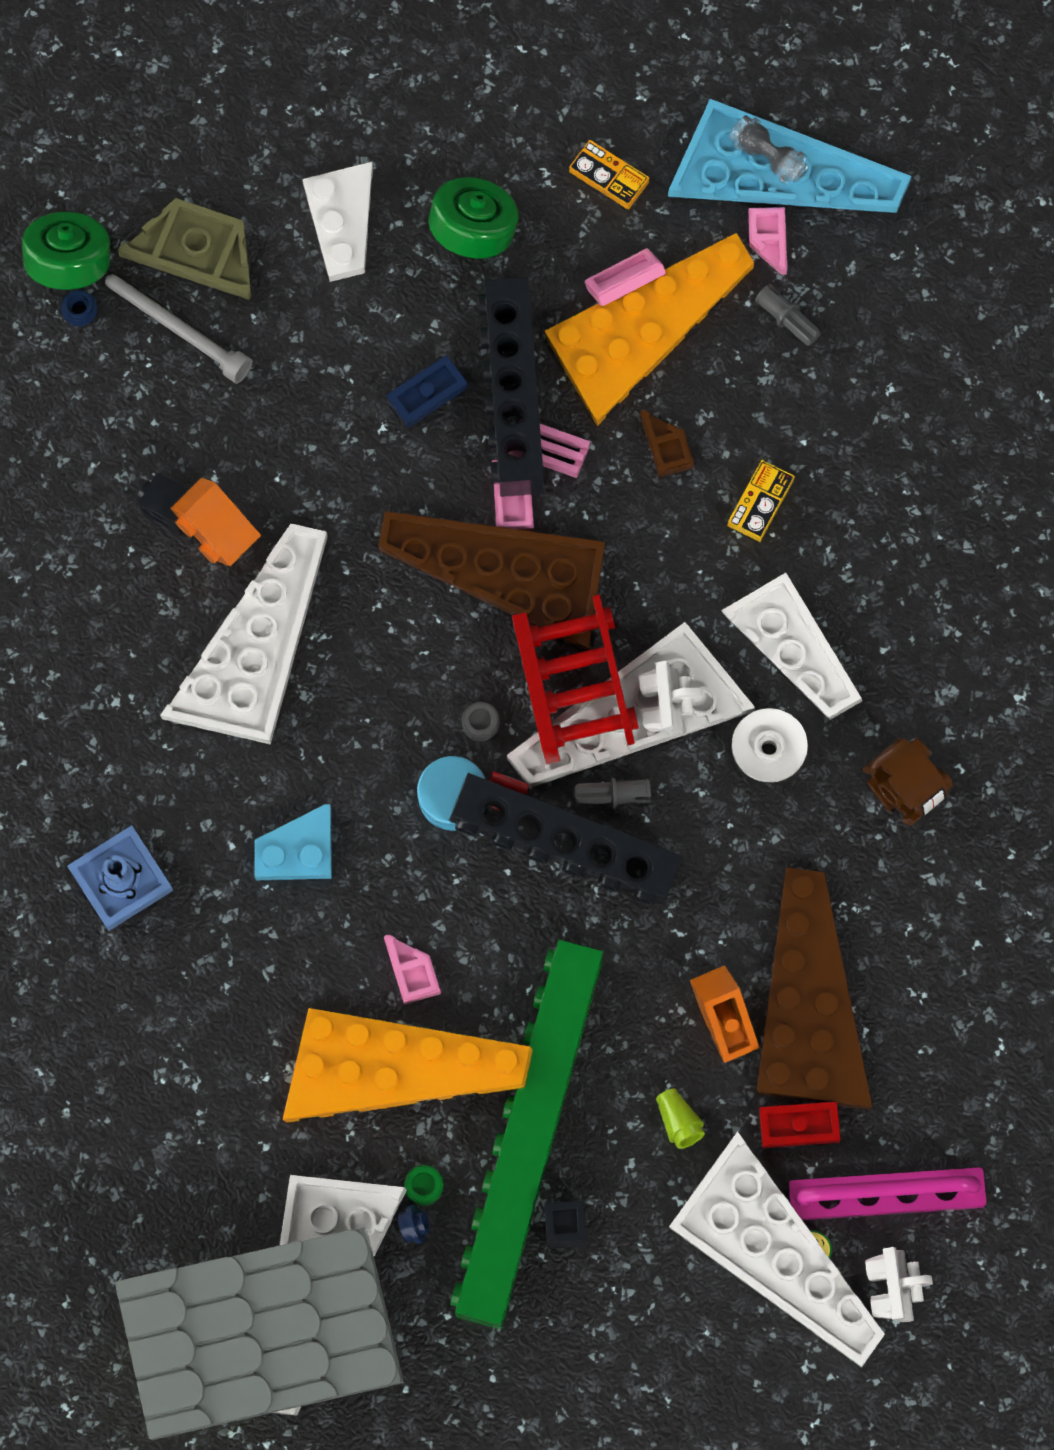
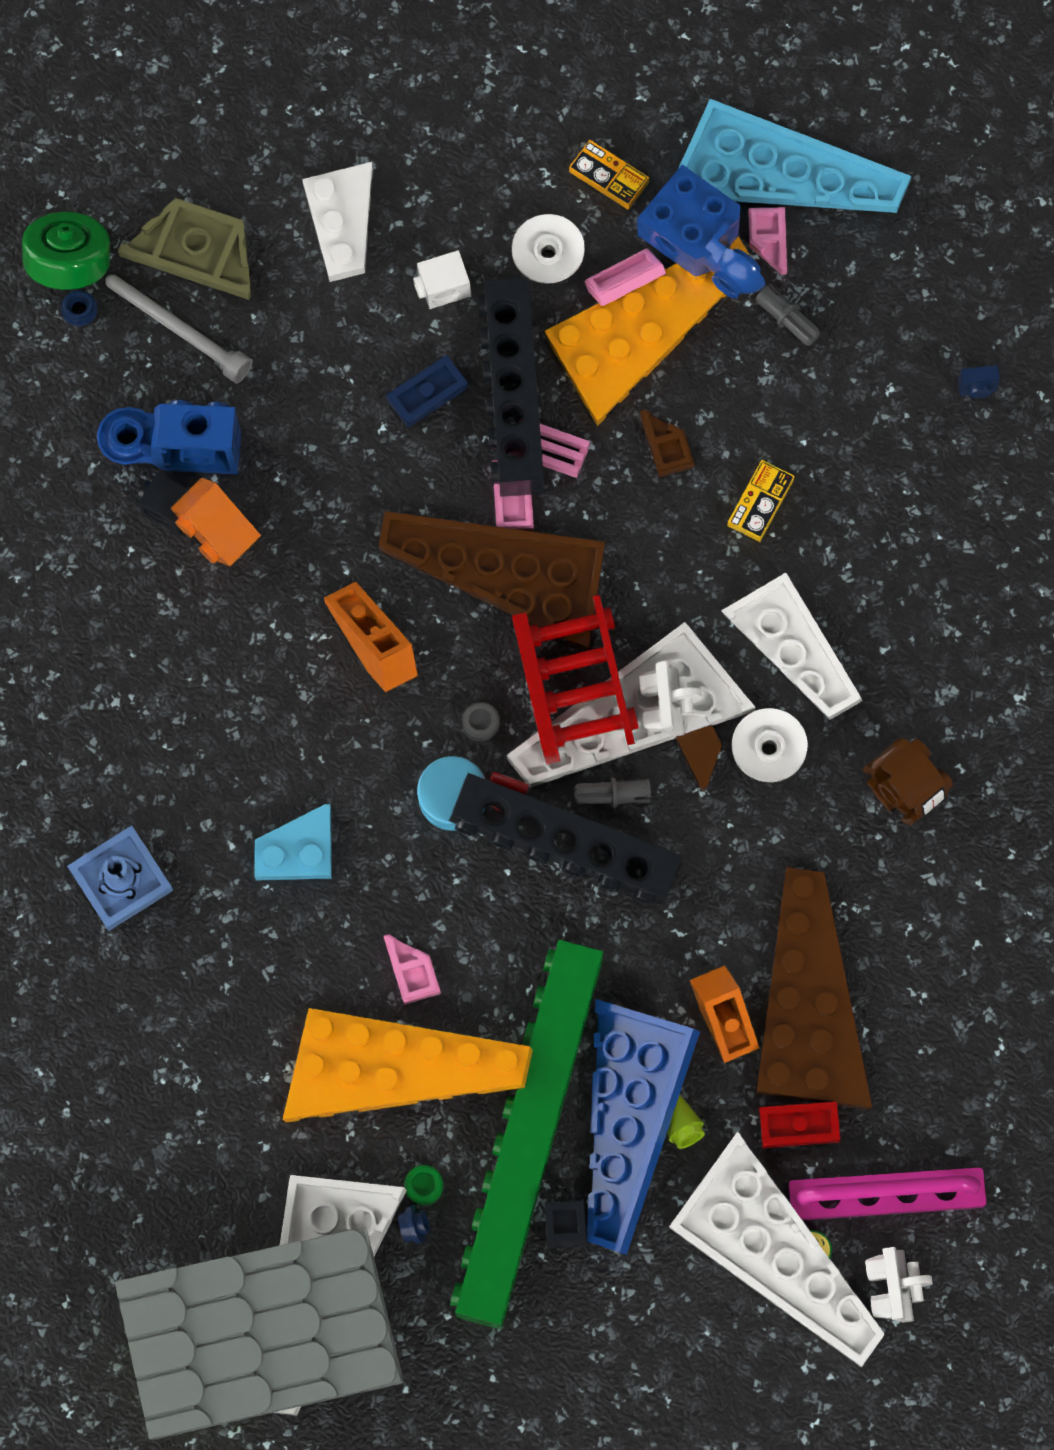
(175, 437): none -> blue brick
(251, 656): white wing -> none
(373, 637): none -> orange slope
(442, 280): none -> white brick
(473, 217): green wheel -> none
(543, 234): none -> white dish
(632, 1105): none -> blue wing
(696, 229): none -> blue brick
(701, 753): none -> reddish brown tile
(755, 140): clear piece -> none
(978, 381): none -> dark blue plate

